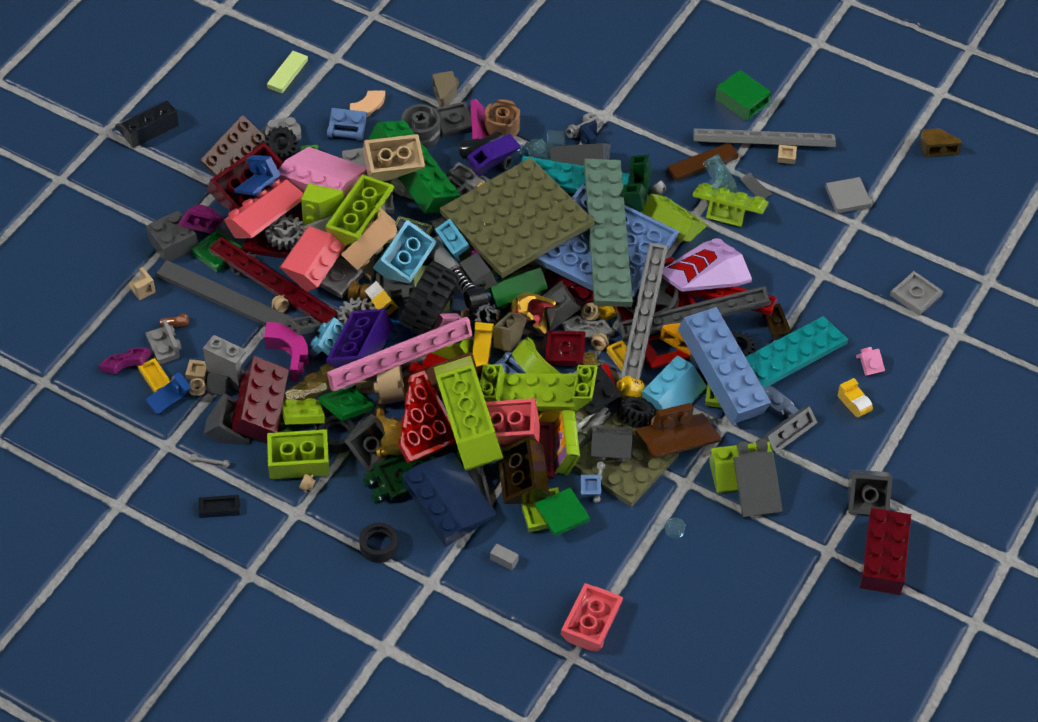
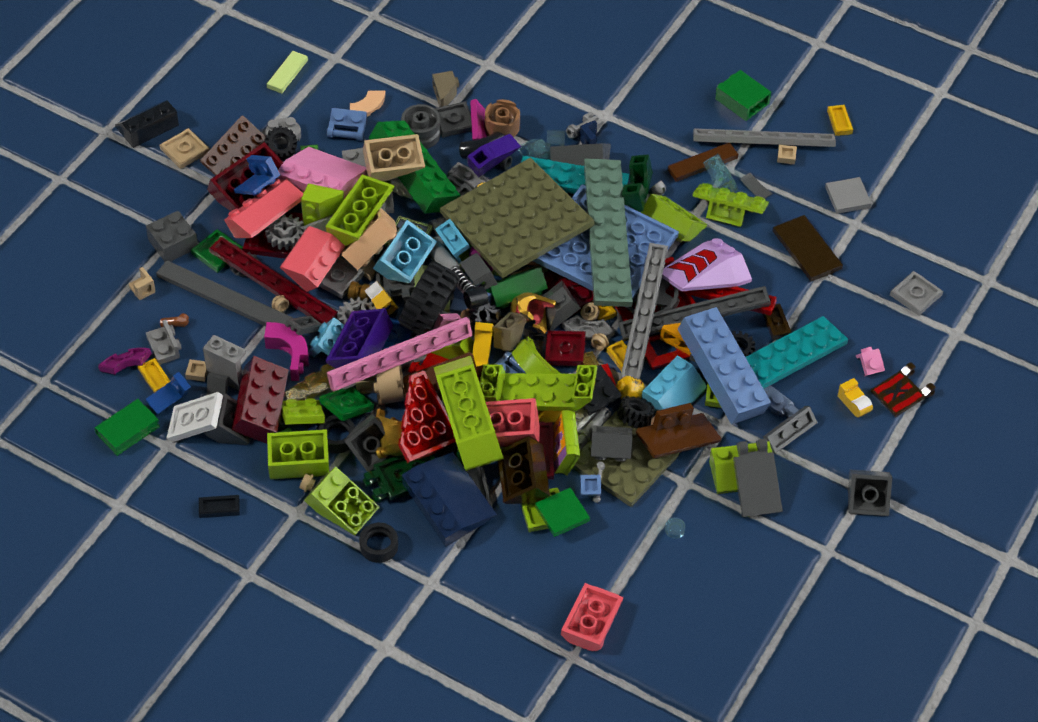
(127, 427): none -> green piece
(184, 148): none -> tan tile
(194, 458): light grey hinge -> none
(195, 417): none -> white plate
(197, 383): tan plate -> none
(201, 218): magenta slope -> none
(342, 501): none -> lime slope
(504, 556): light grey piece -> none
(807, 248): none -> dark brown tile
(840, 120): none -> yellow tile
(885, 551): dark red brick -> none
(900, 393): none -> dark brown flag
(939, 143): pearl gold slope -> none

